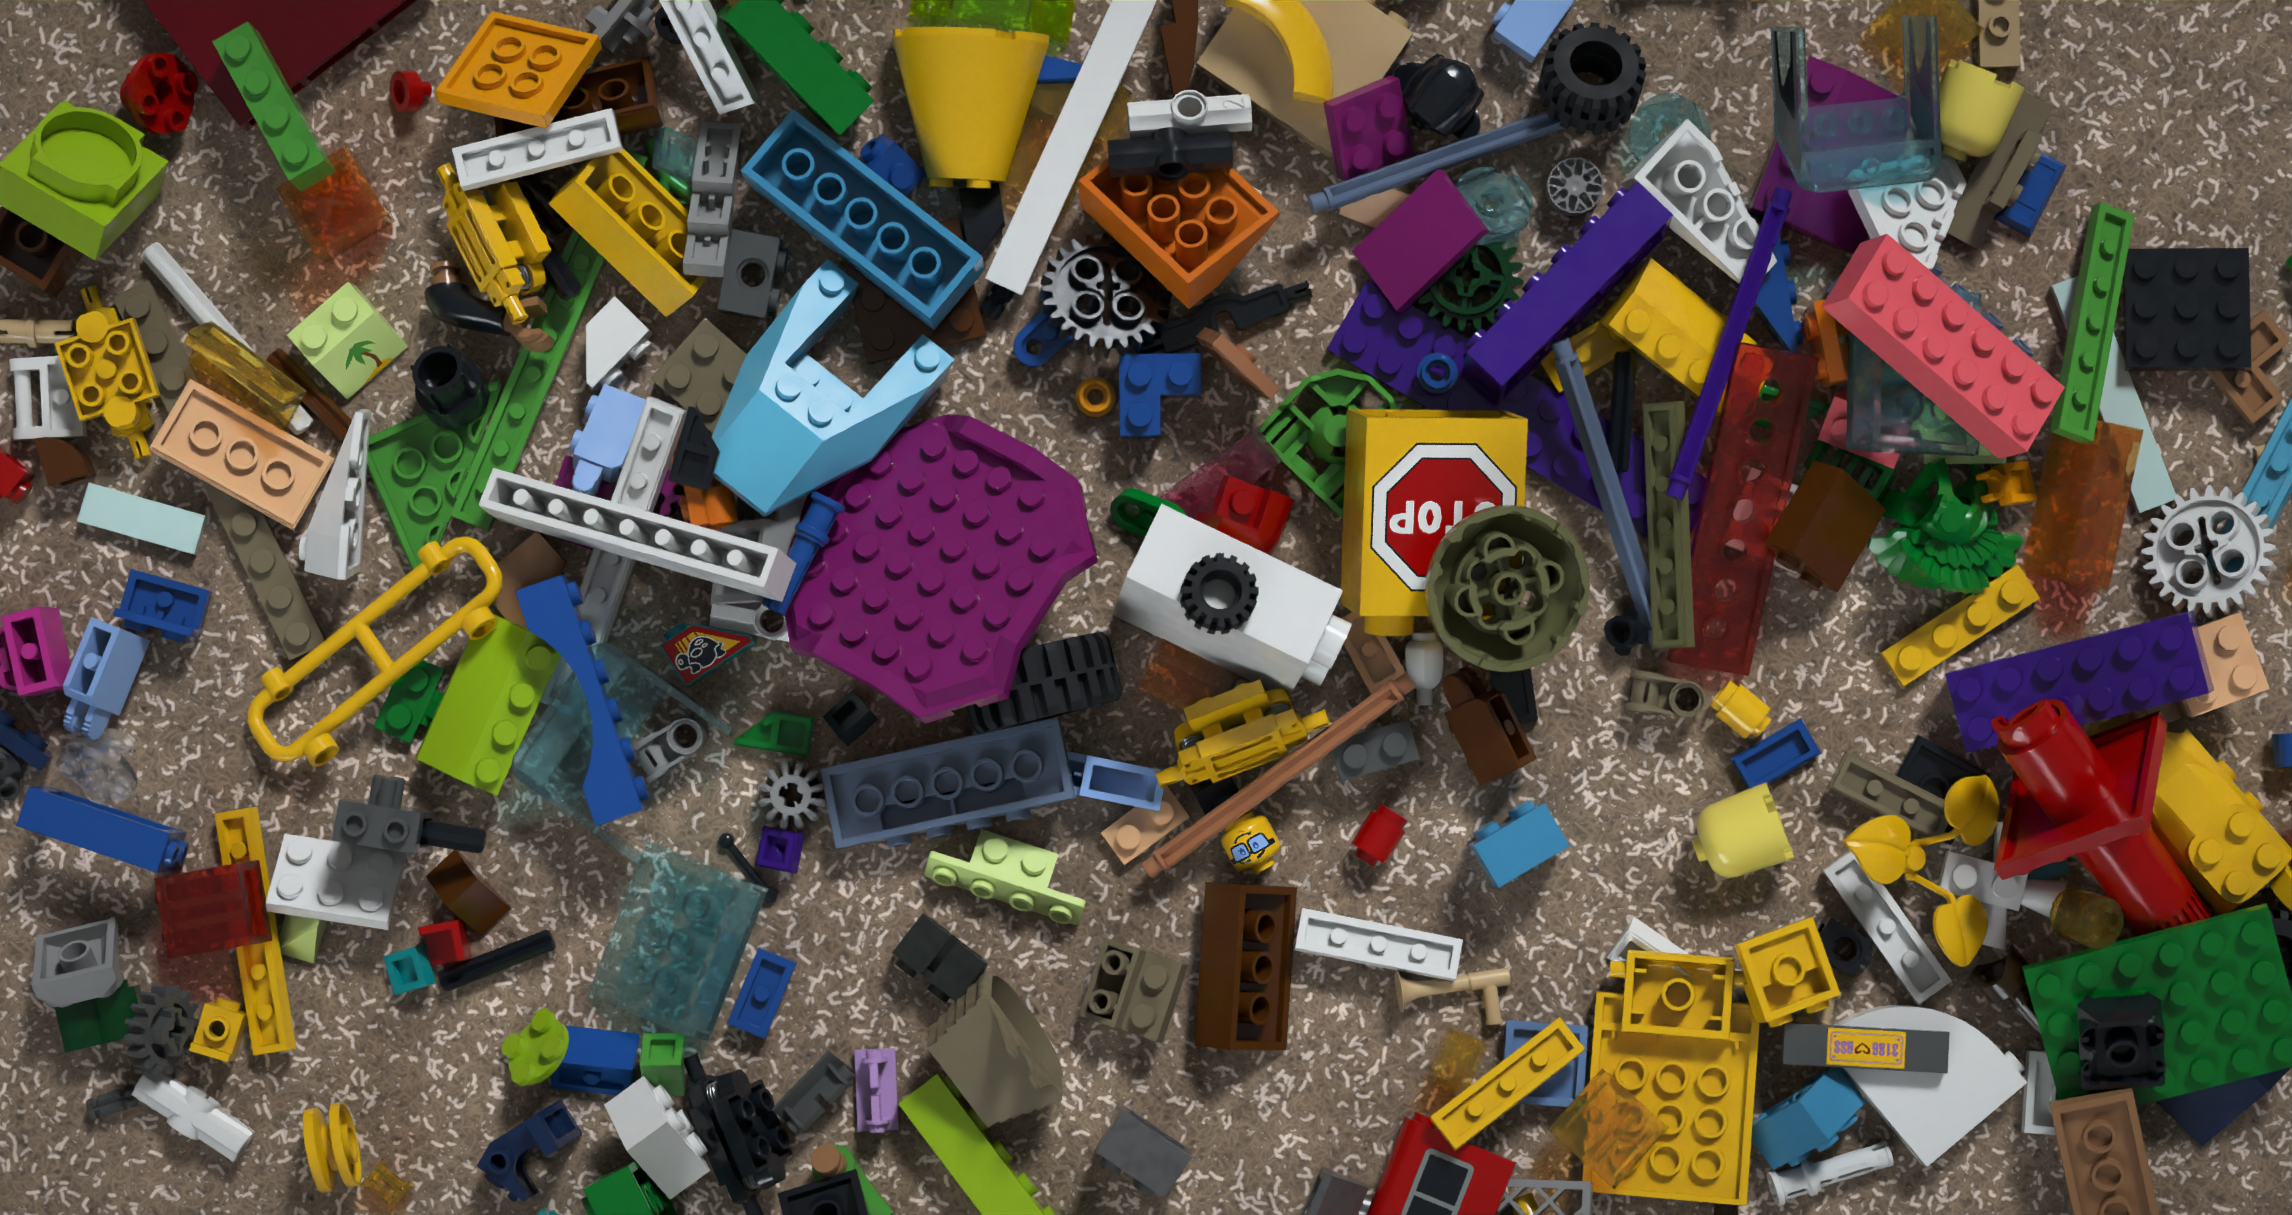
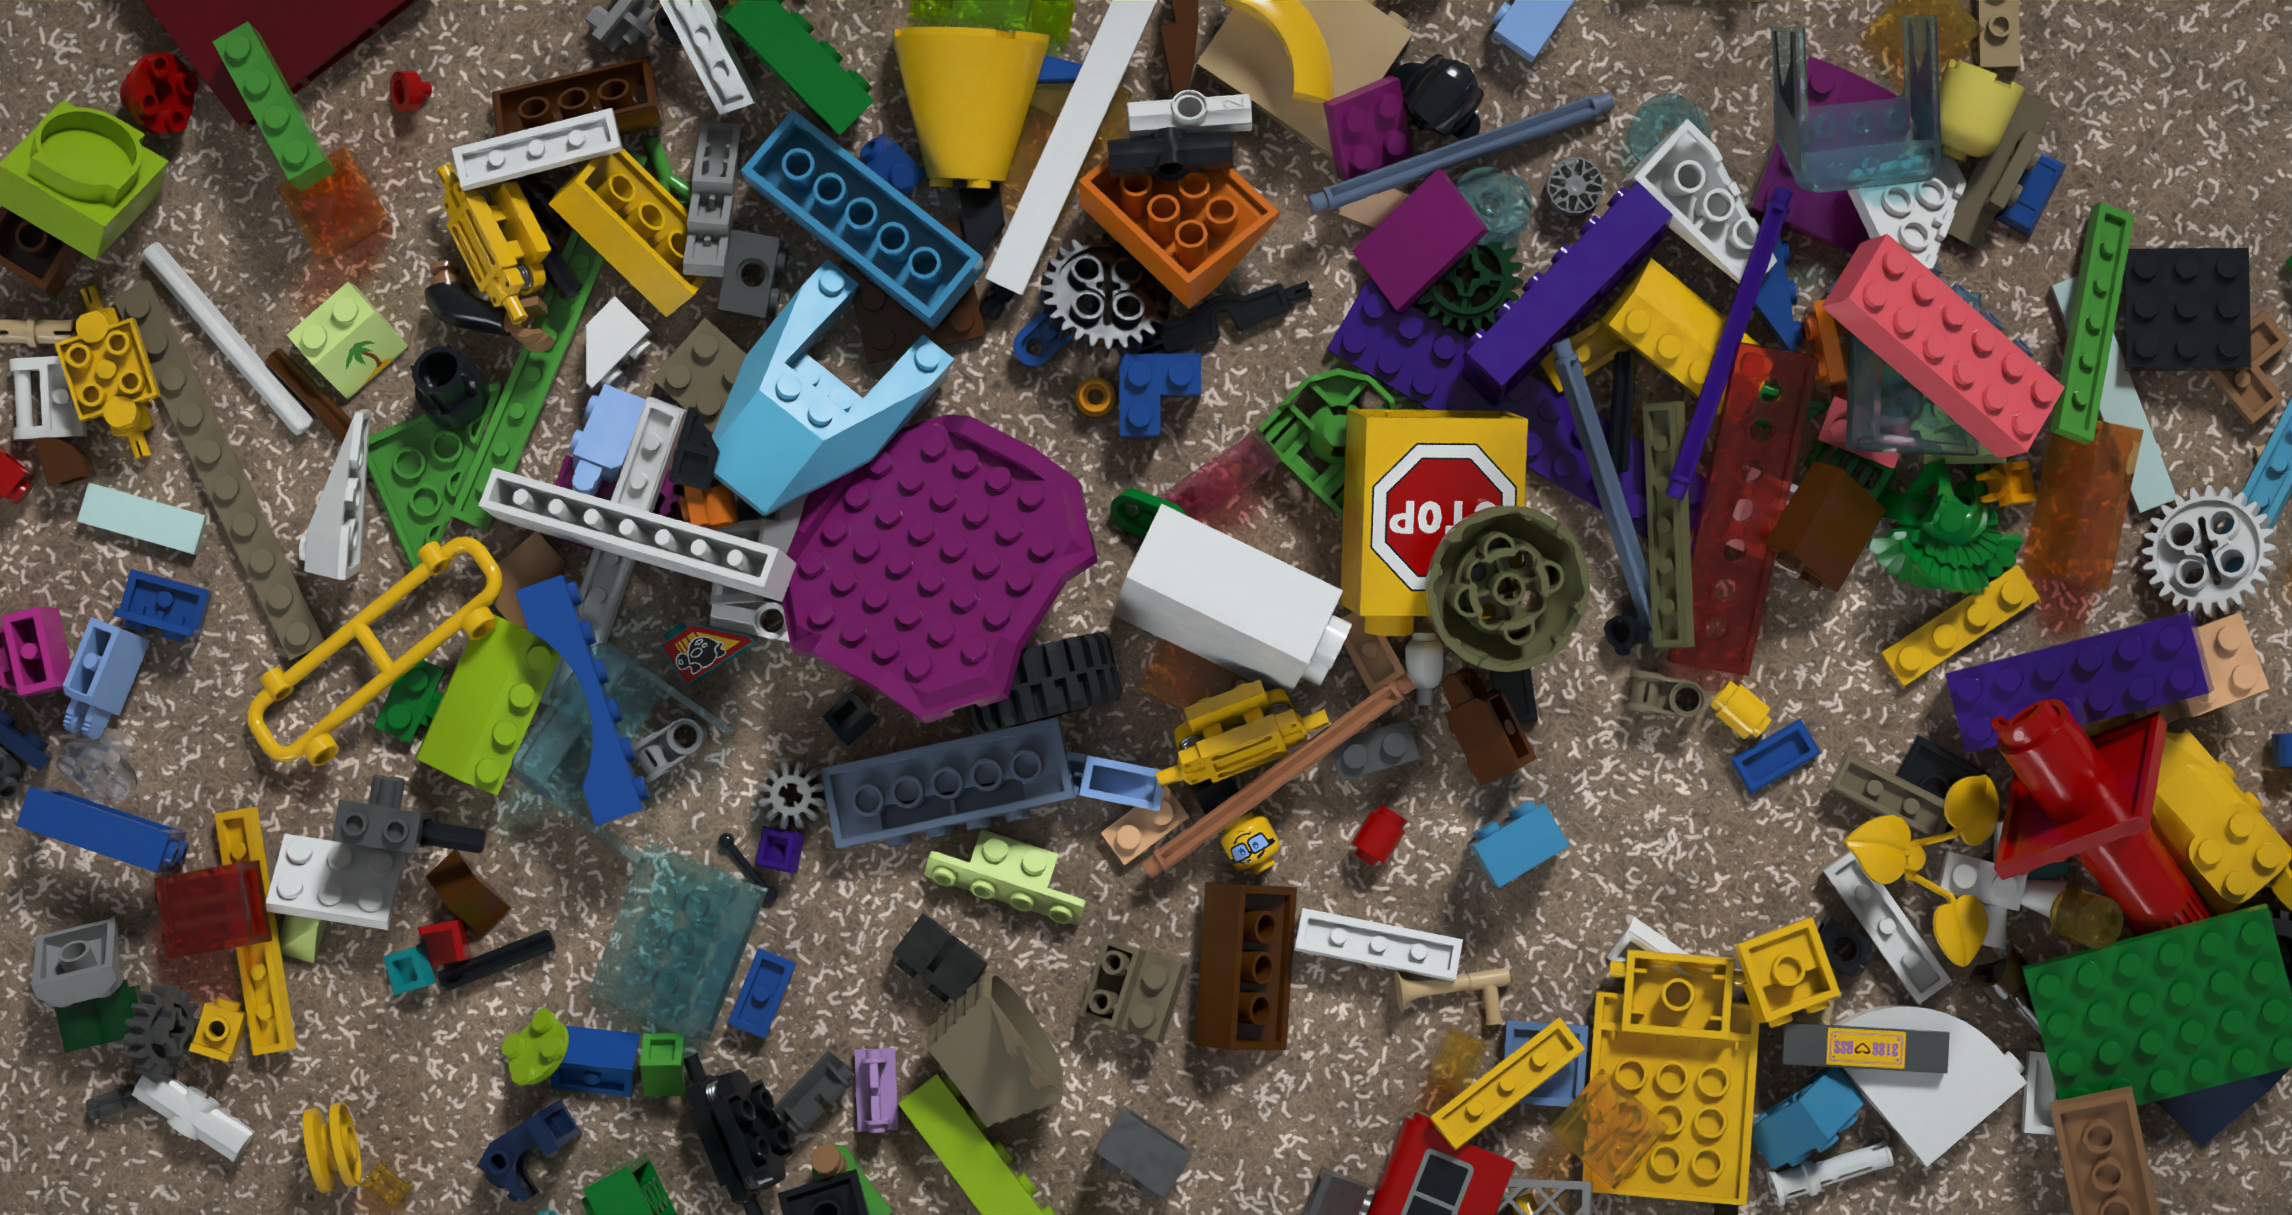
(241, 454): light nougat tile -> none
(244, 374): clear yellow panel -> none
(518, 69): light orange plate -> none
(658, 1136): white brick -> none
(674, 153): clear light blue plate -> none
(780, 733): green tile -> none
(810, 536): blue pin -> none
(1227, 570): black tyre -> none
(1237, 362): nougat plate -> none
(1249, 514): red brick -> none
(1443, 361): blue plate -> none
(1596, 52): black tyre -> none
(1742, 834): light yellow cylinder -> none
(2121, 1042): black slope -> none

